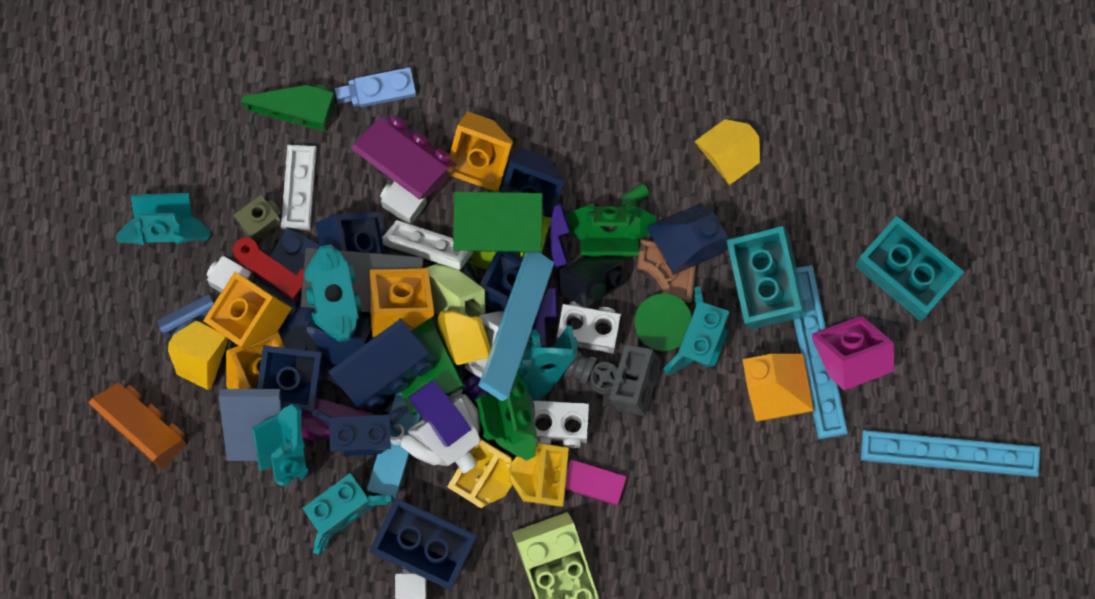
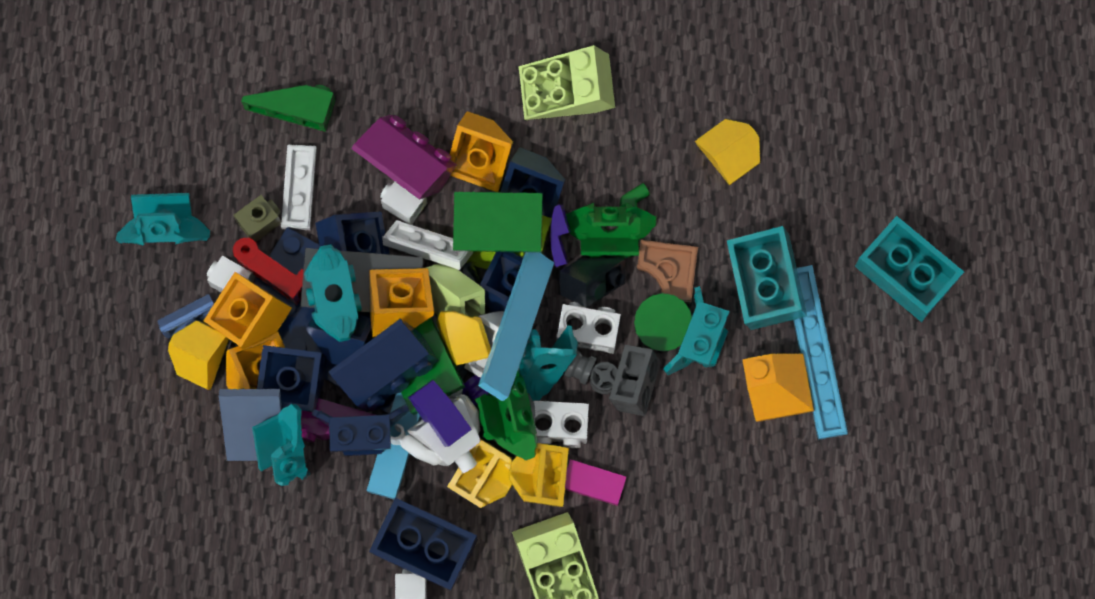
(139, 423): orange slope -> none
(339, 508): teal piece -> none
(377, 88): light blue hinge -> none
(546, 314): dark purple slope -> none
(567, 84): none -> yellowish green slope
(689, 238): dark blue slope -> none
(854, 352): dark pink slope -> none
(950, 453): medium azure tile -> none

